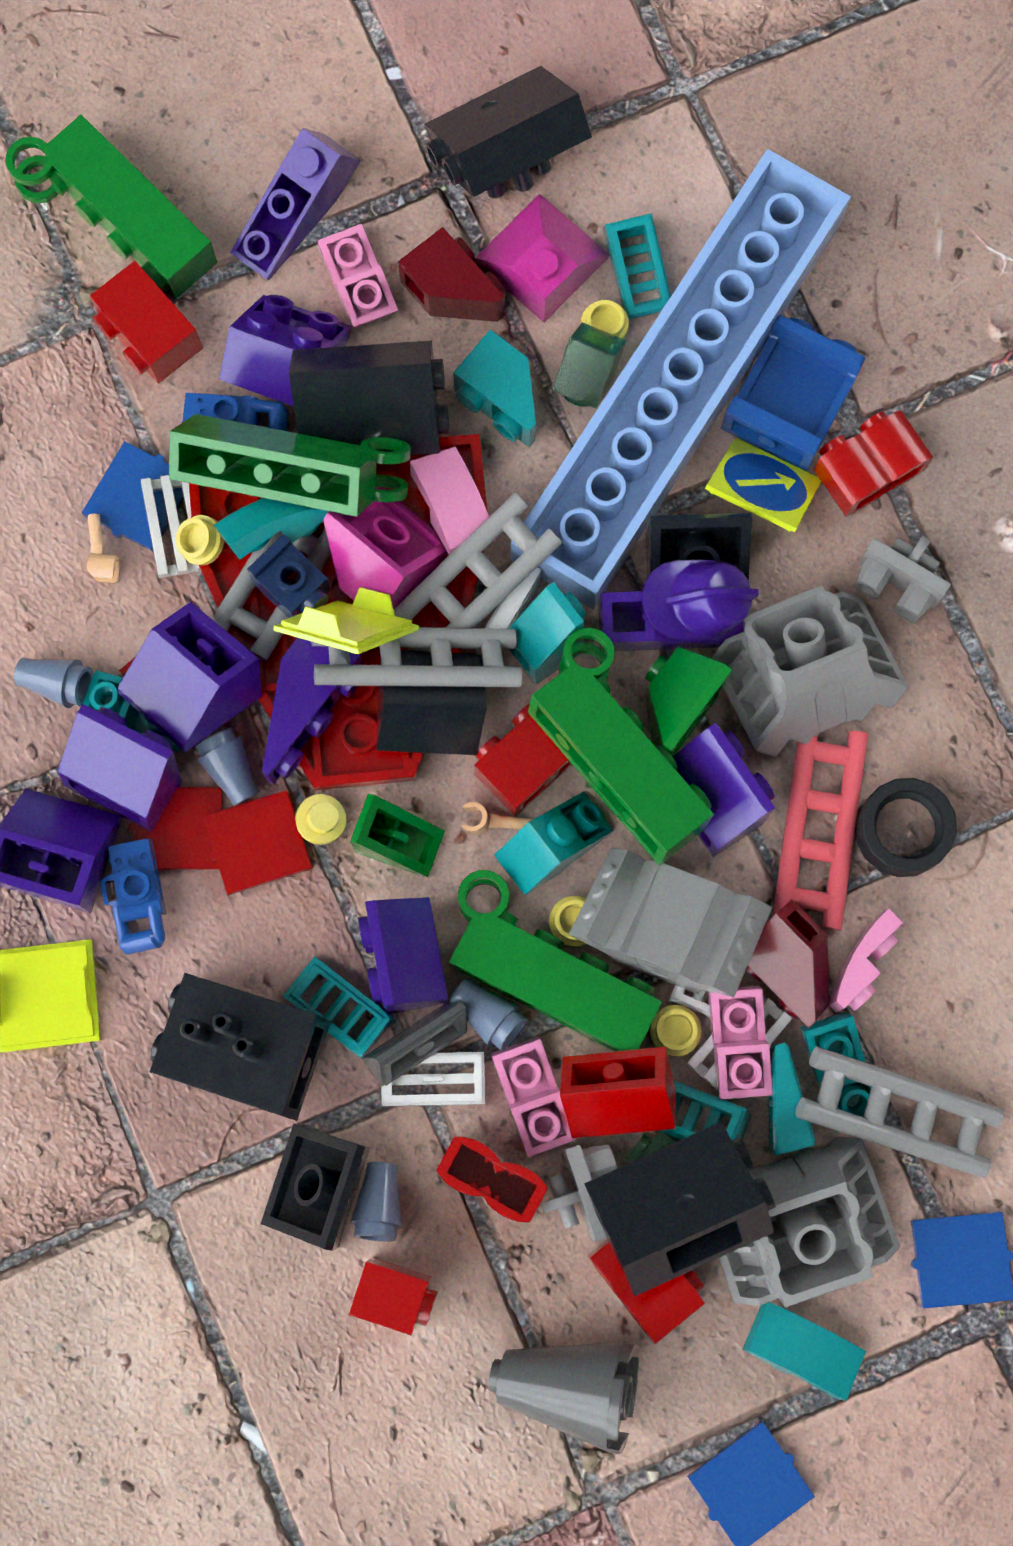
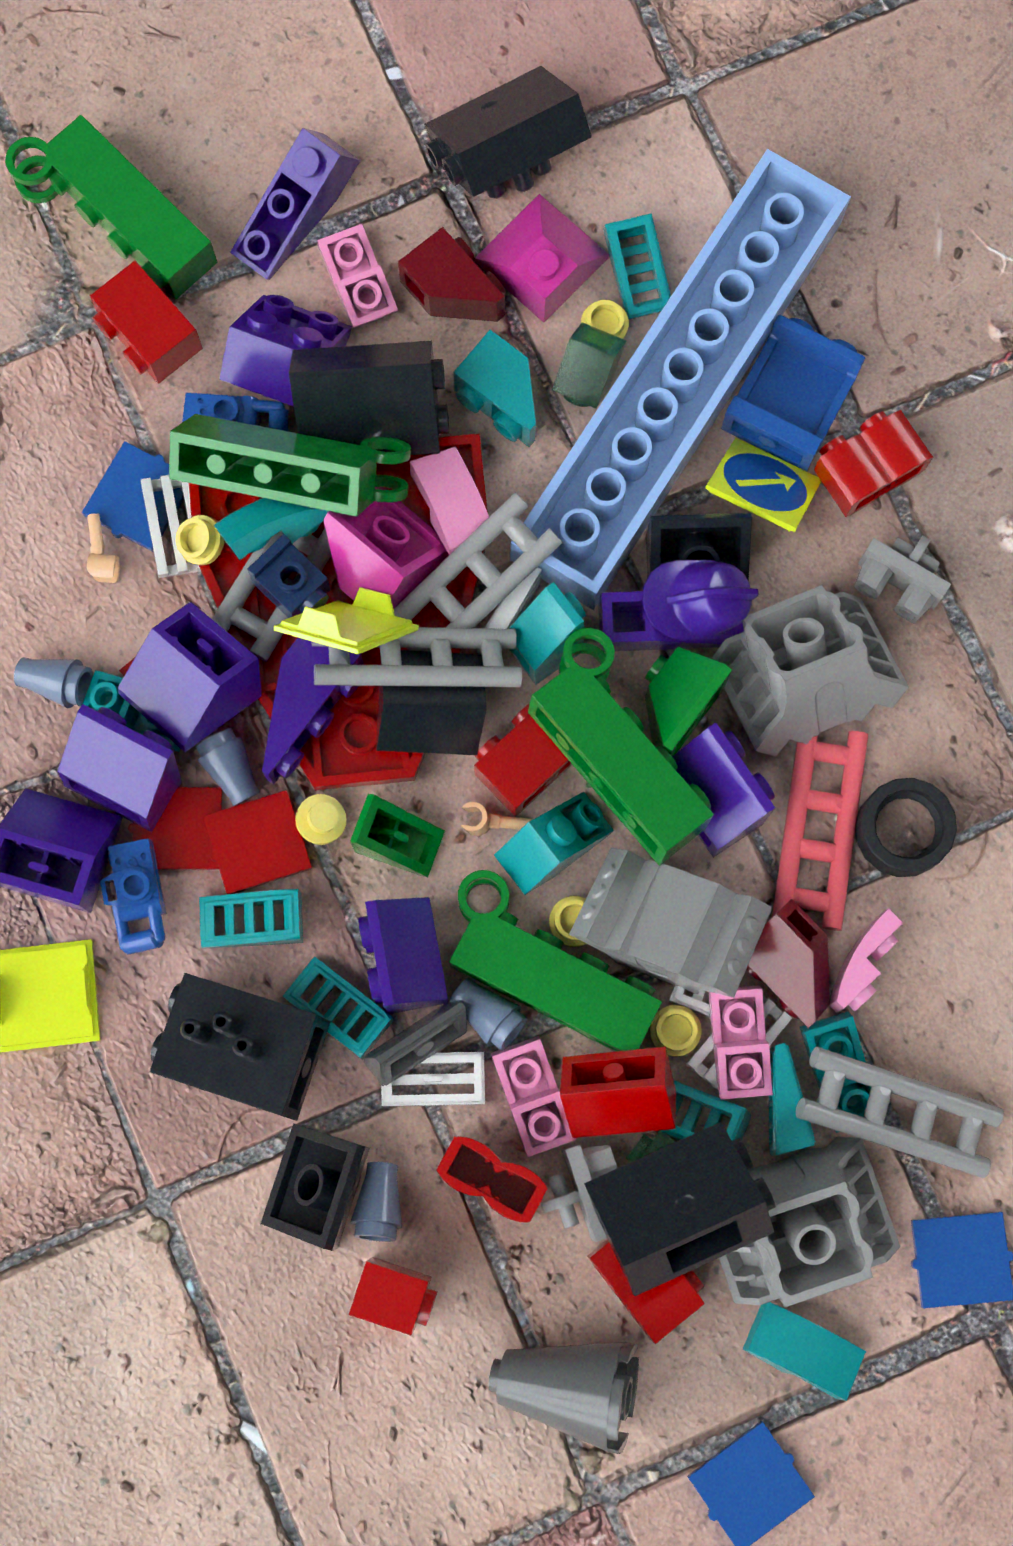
(292, 919): none -> teal slope

